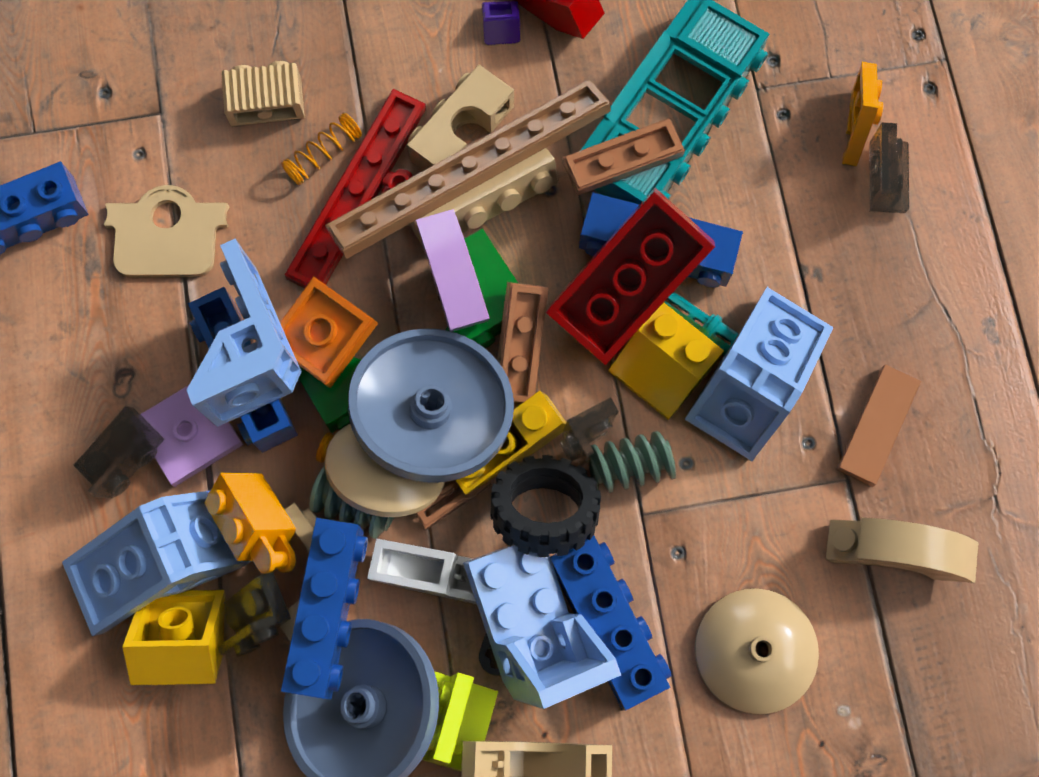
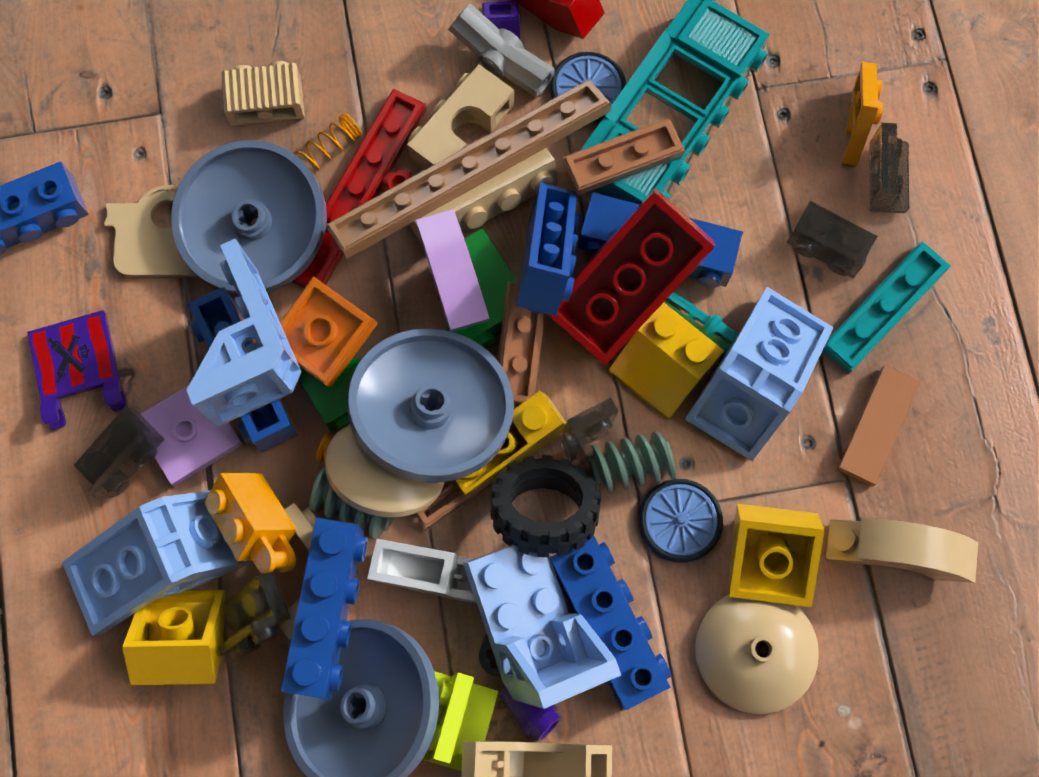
(74, 360): none -> flag
(230, 190): none -> sand blue dish
(501, 52): none -> light grey piece
(531, 719): none -> dark purple cone
(549, 251): none -> blue brick
(588, 65): none -> medium blue wheel
(680, 520): none -> medium blue wheel
(775, 555): none -> yellow slope
(831, 240): none -> clear smoke bracket
(885, 307): none -> teal tile

